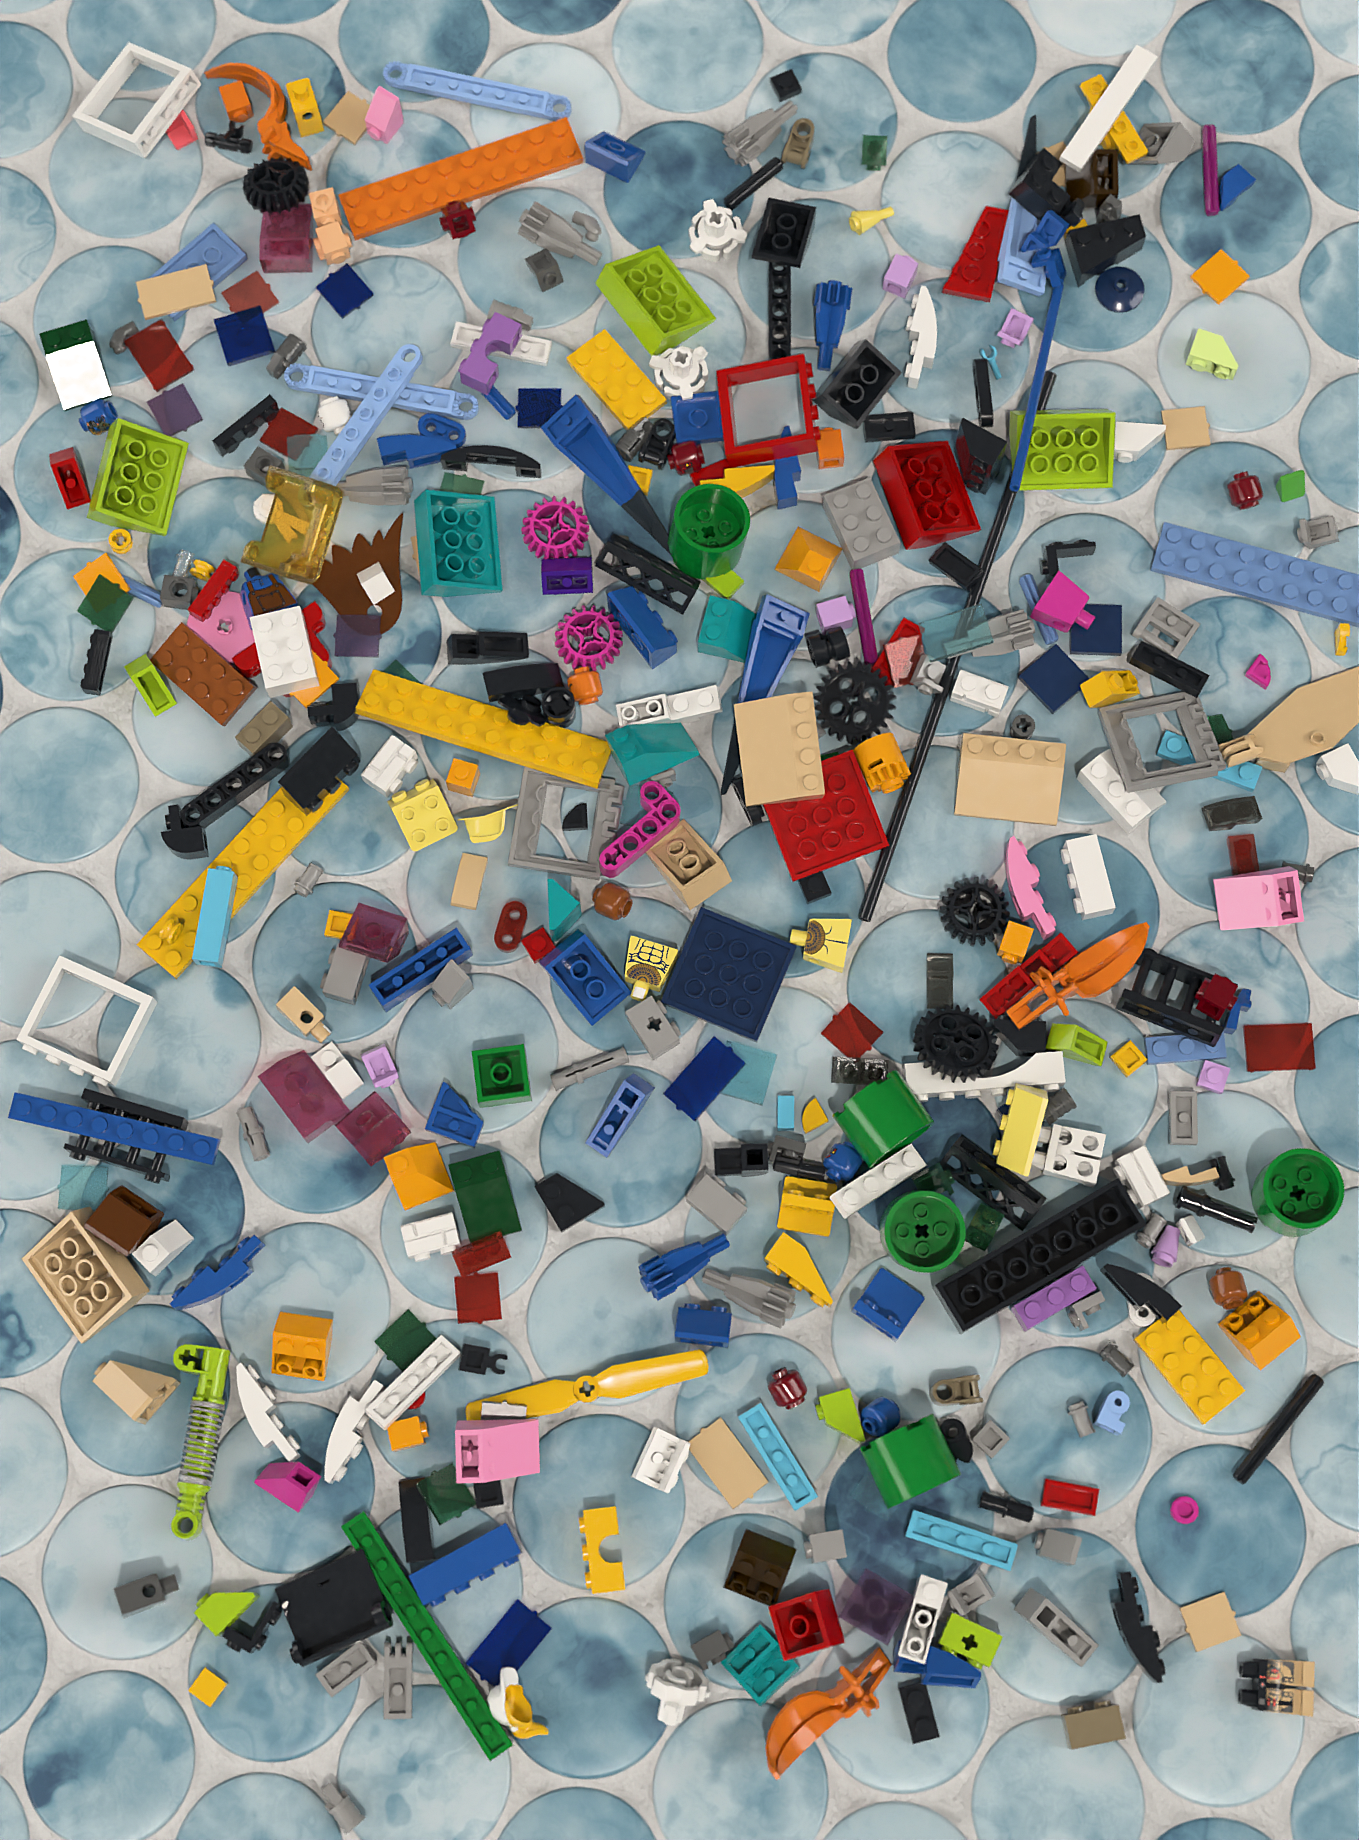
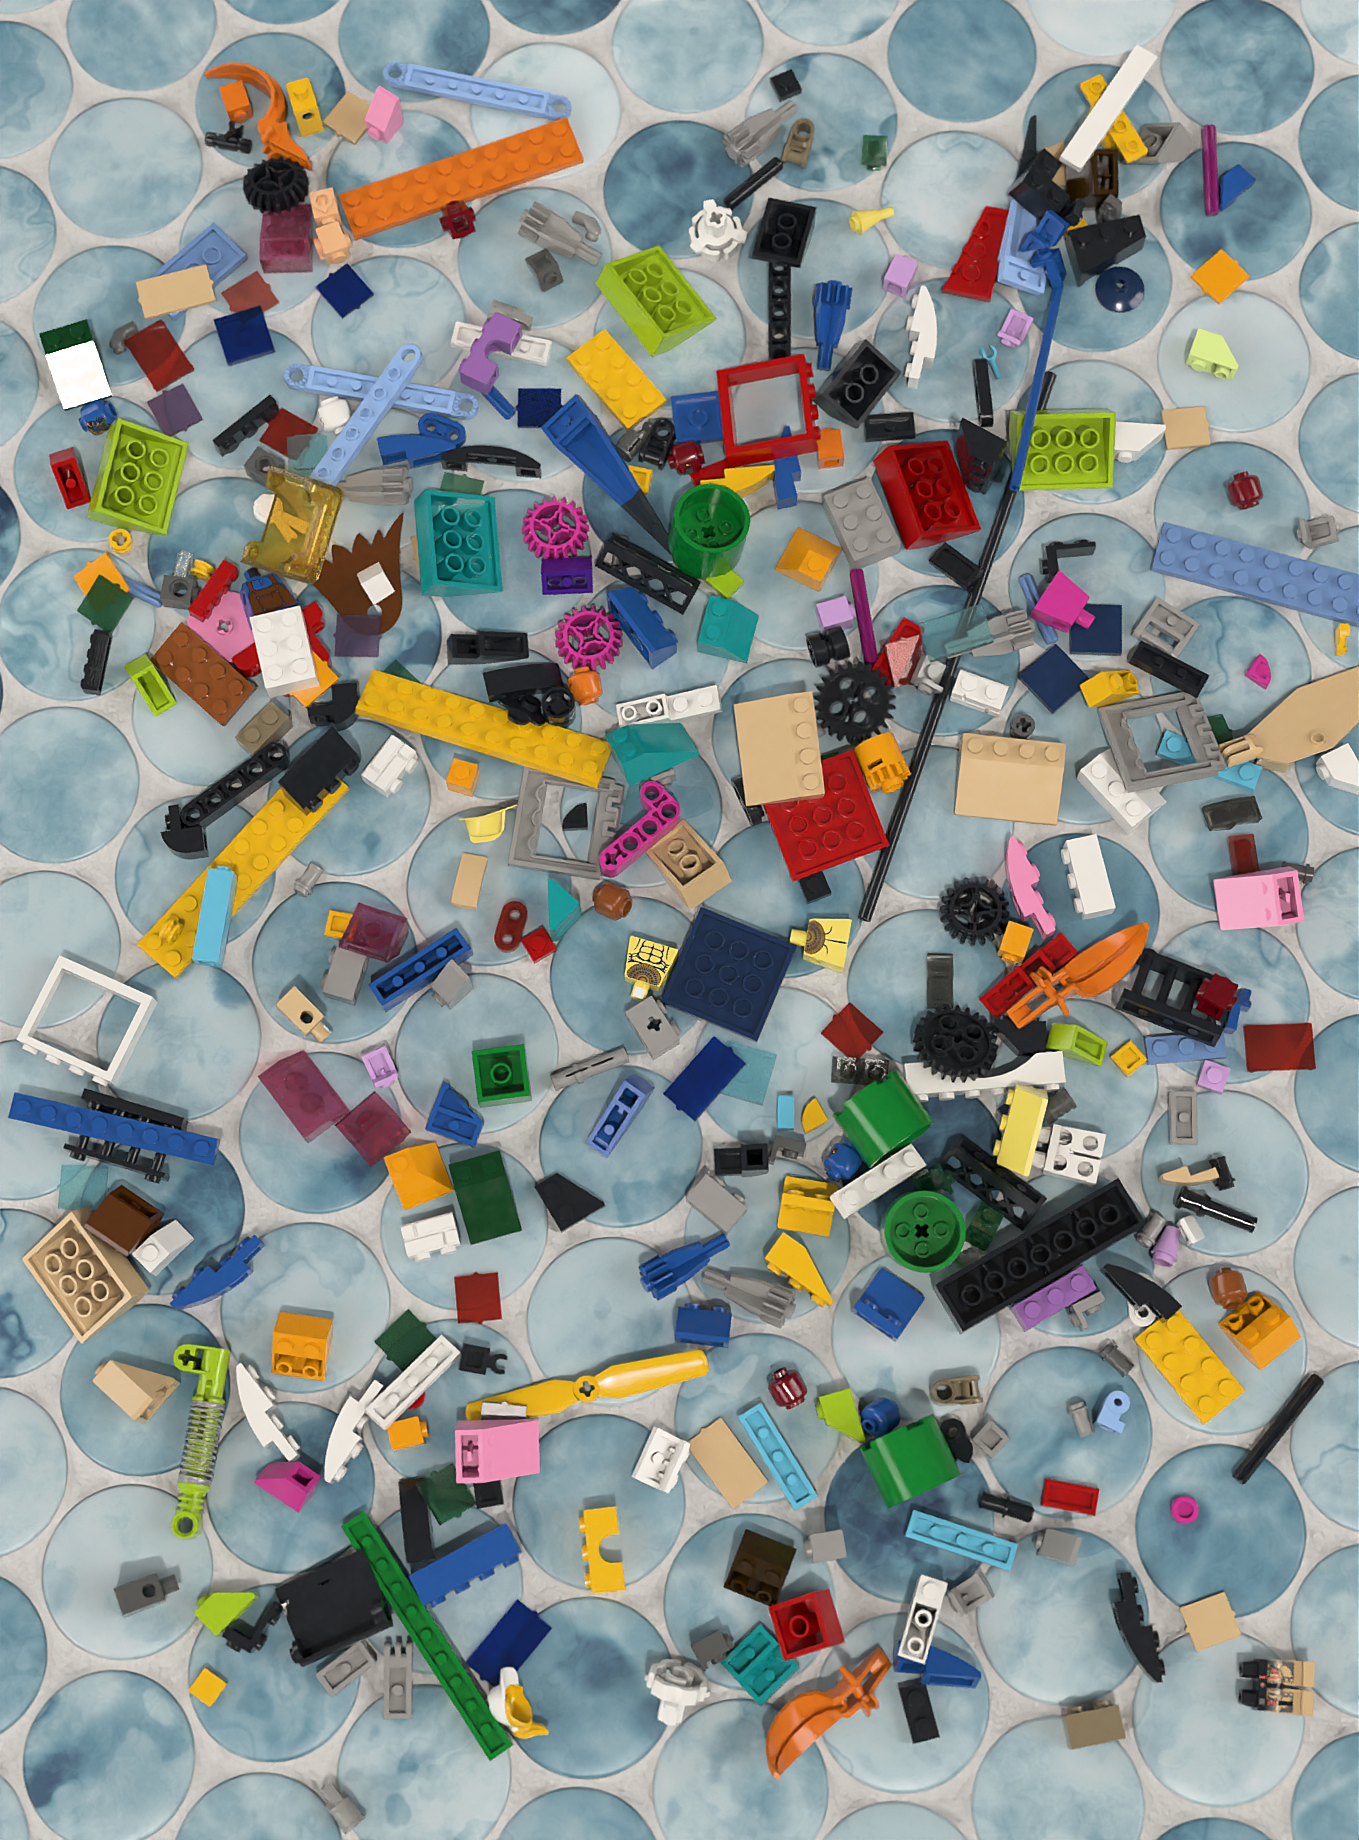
(160, 115): white window -> none
(181, 131): coral panel -> none
(253, 1133): light grey pin -> none
(285, 356): dark grey hinge -> none
(337, 1070): white slope -> none
(422, 814): light yellow bracket -> none
(481, 1254): clear red plate -> none
(585, 977): blue slope -> none
(613, 155): blue slope -> none
(680, 370): white piece -> none
(770, 648): blue plate -> none
(799, 1168): black axle -> none
(875, 1606): clear purple brick -> none
(959, 1627): lime brick -> none
(1056, 1626): light grey slope -> none
(1141, 1177): white brick -> none
(1291, 486): bright green slope -> none
(1302, 1172): green brick -> none

